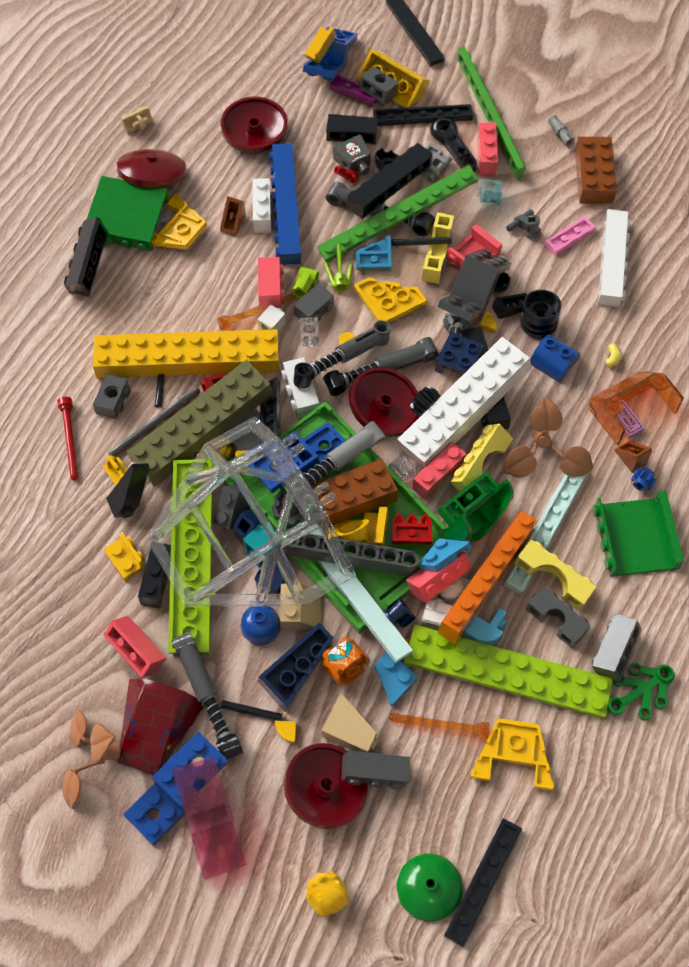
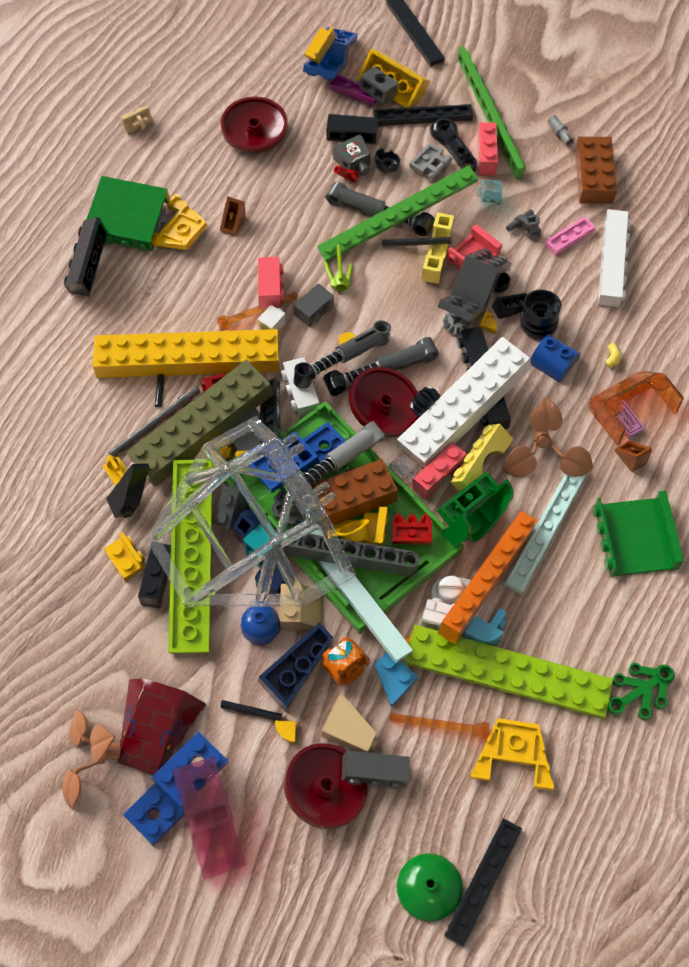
(65, 406): red piece -> none
(111, 387): dark grey brick -> none
(134, 646): coral brick -> none
(151, 168): dark red dish -> none
(206, 693): piece -> none
(261, 205): white brick -> none
(286, 204): blue brick -> none
(305, 280): lime piece -> none
(309, 325): clear brick -> none
(327, 893): yellow hair -> none
(375, 256): dark azure wing -> none
(389, 180): black brick -> none
(389, 299): yellow plate -> none
(400, 614): dark blue piece -> none
(428, 584): coral brick -> none
(443, 553): dark azure wing -> none
(458, 354): dark blue bracket -> none
(547, 604): dark grey arch -> none
(575, 587): light yellow arch -> none
(616, 647): brick -> none
(643, 479): blue gear -> none

